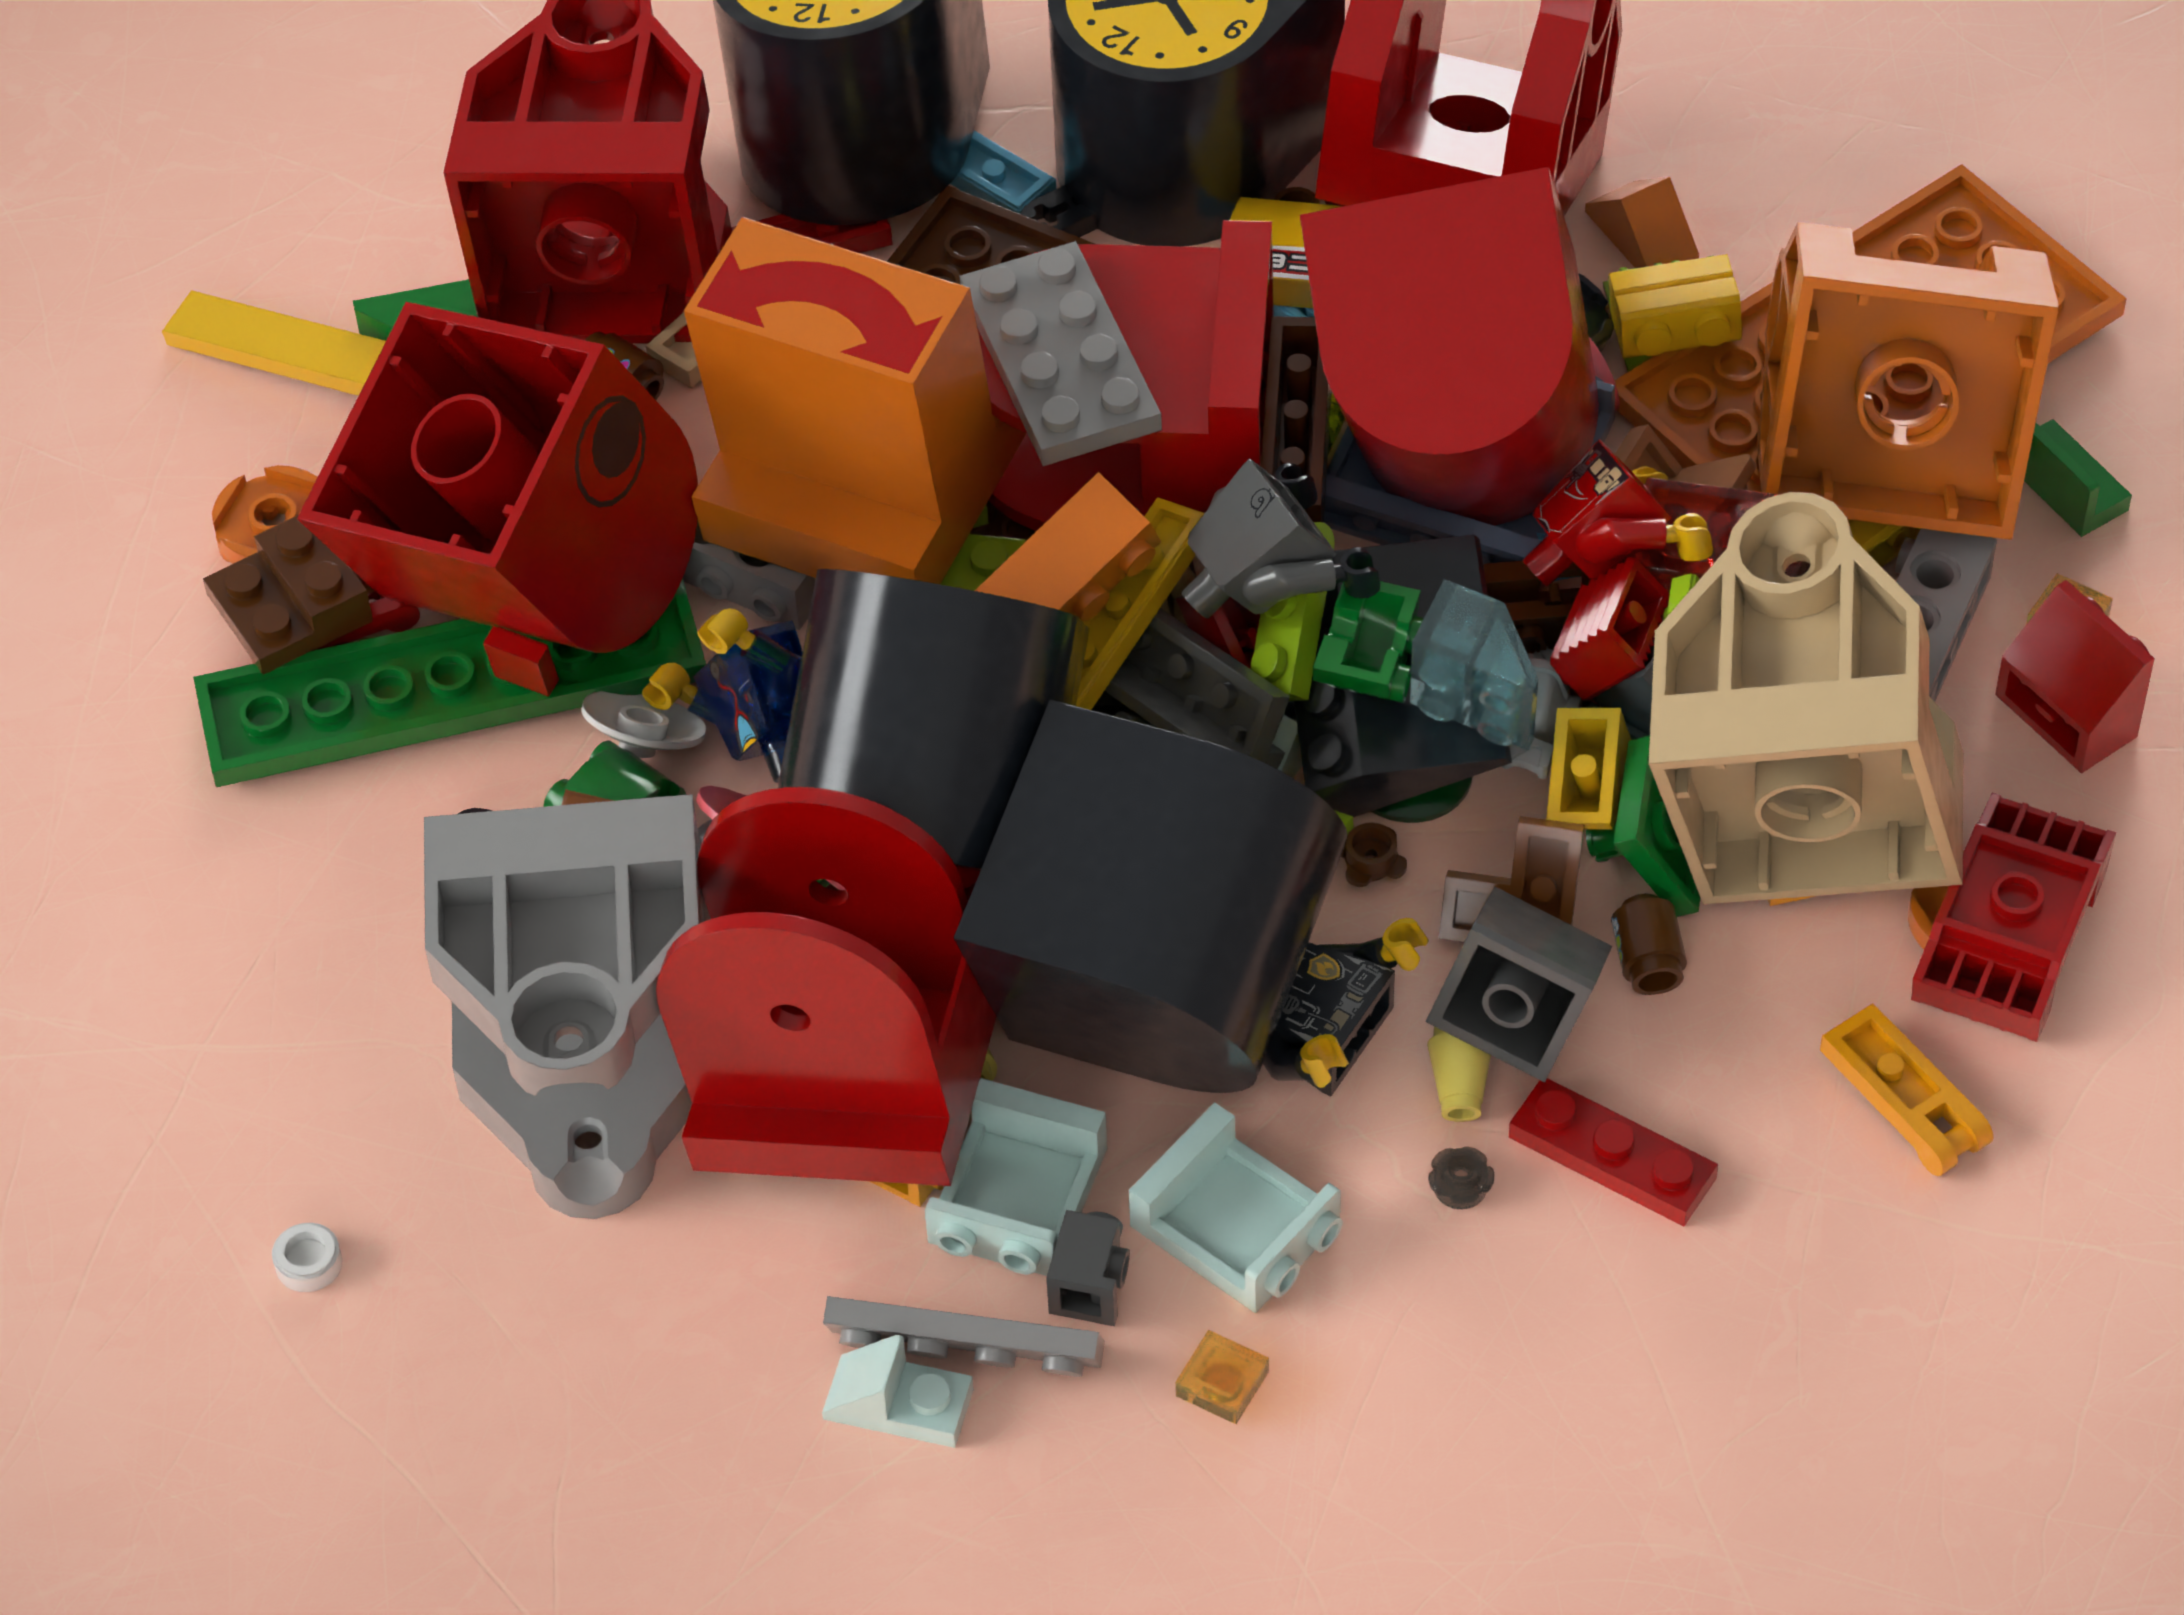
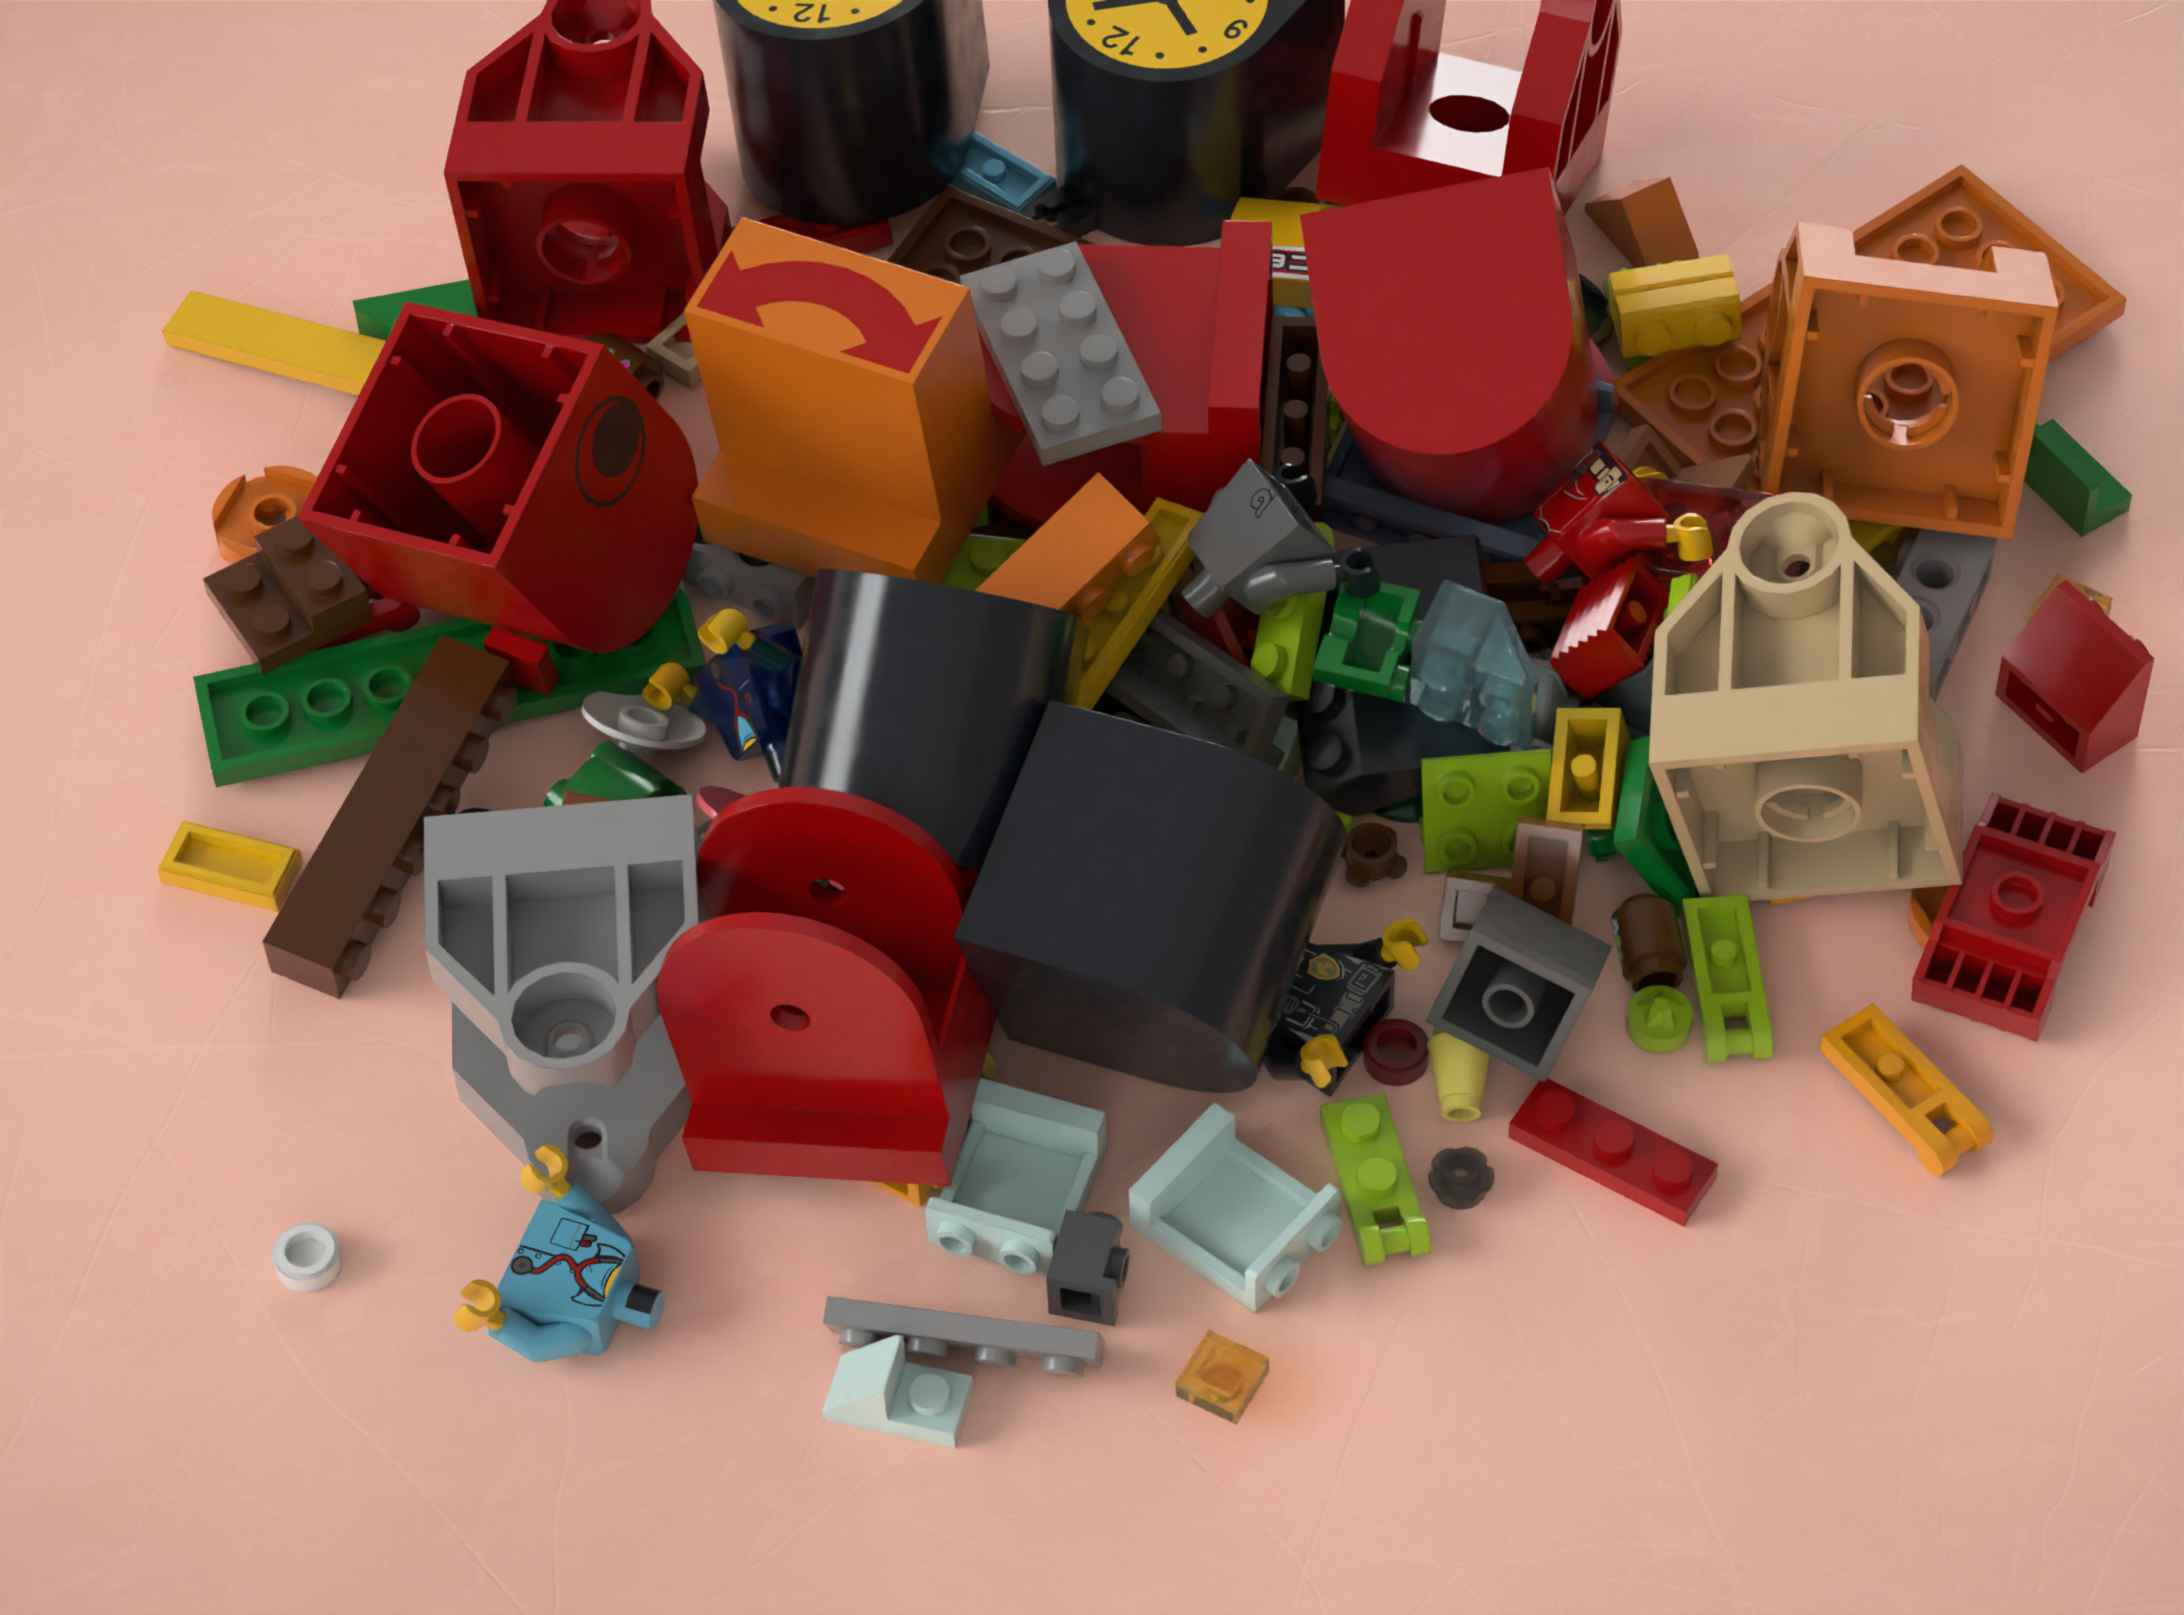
(230, 866): none -> yellow tile
(379, 830): none -> reddish brown brick
(567, 1277): none -> medium azure torso
(1374, 1178): none -> lime plate
(1396, 1052): none -> dark red tile
(1475, 806): none -> lime hinge
(1659, 1018): none -> lime tile
(1726, 977): none -> lime plate

